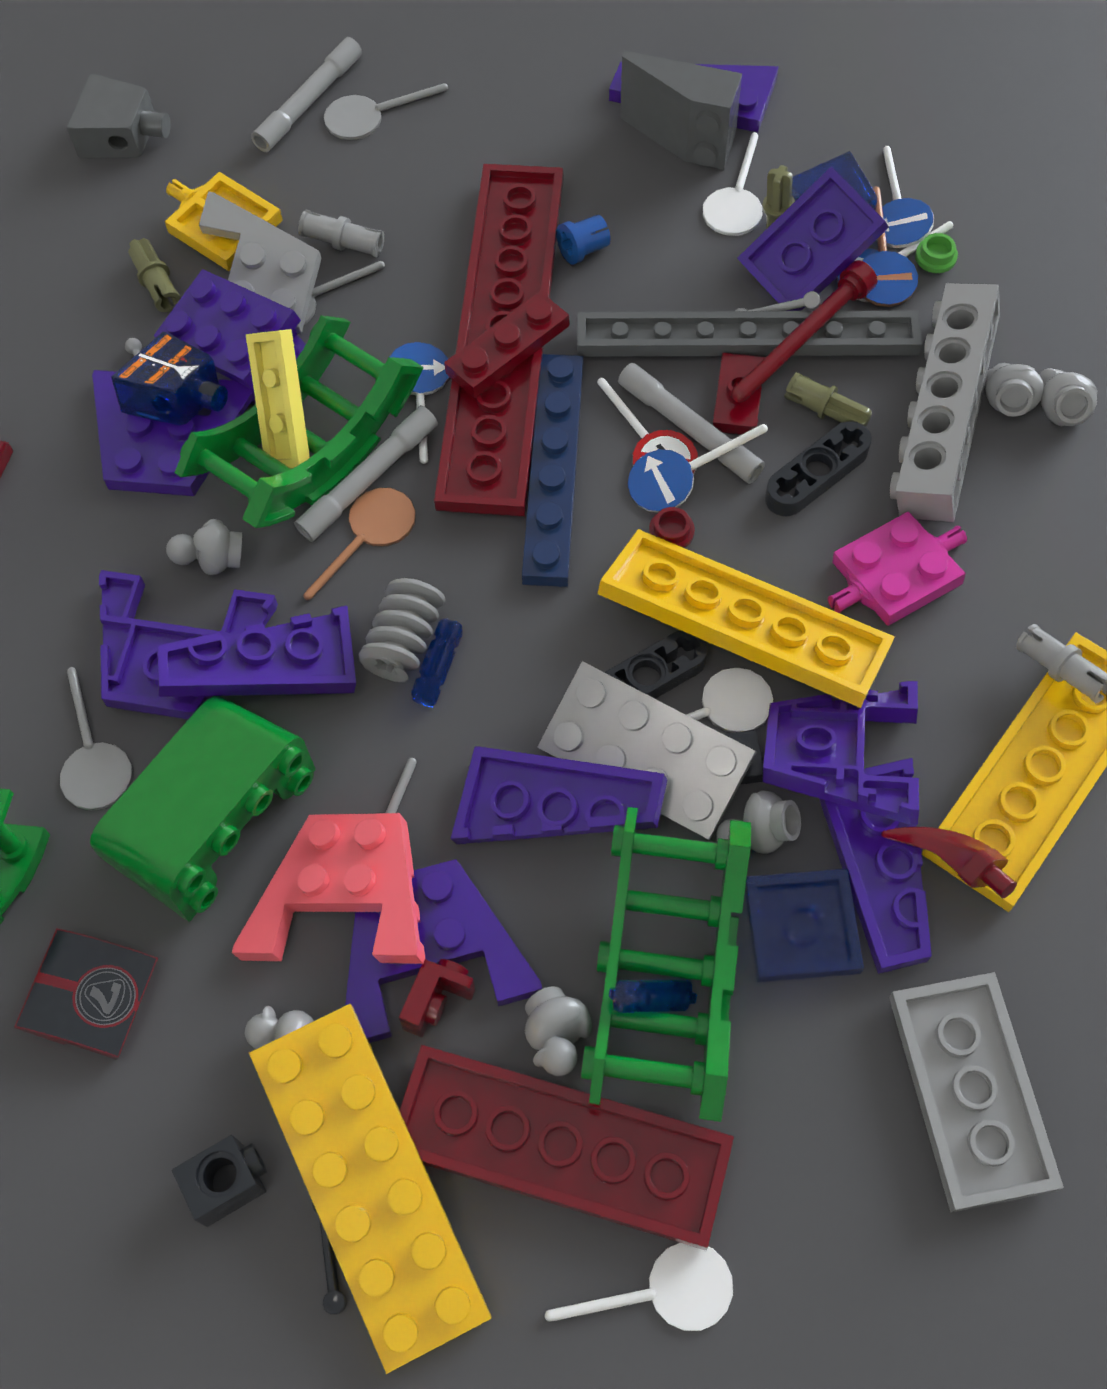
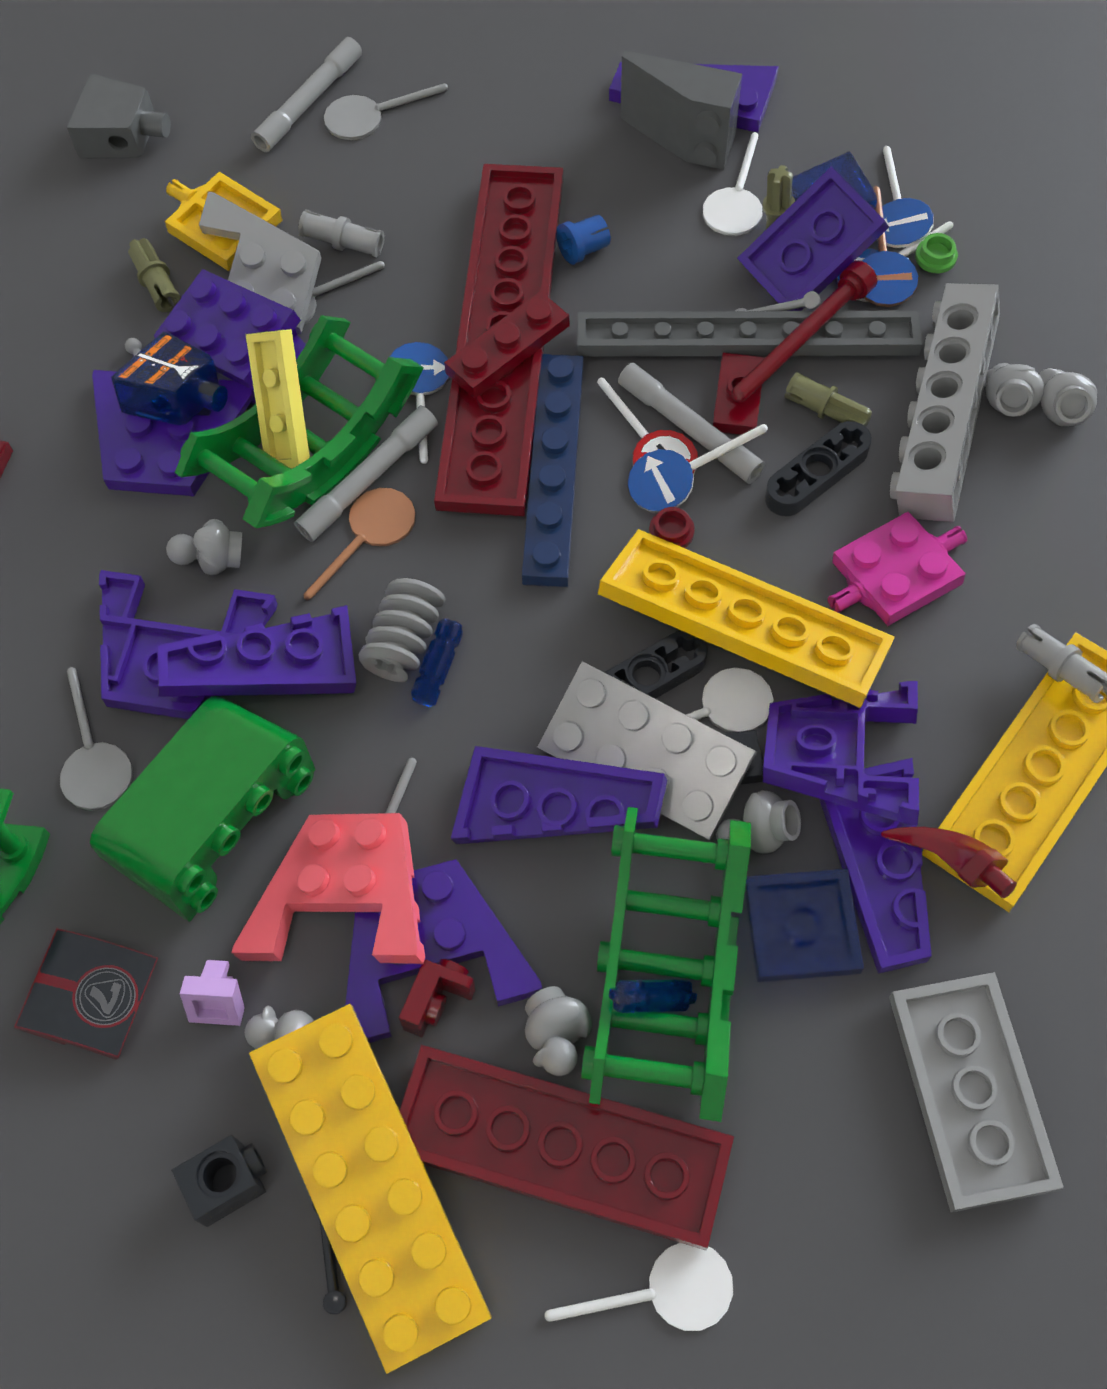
(212, 996): none -> lavender tile

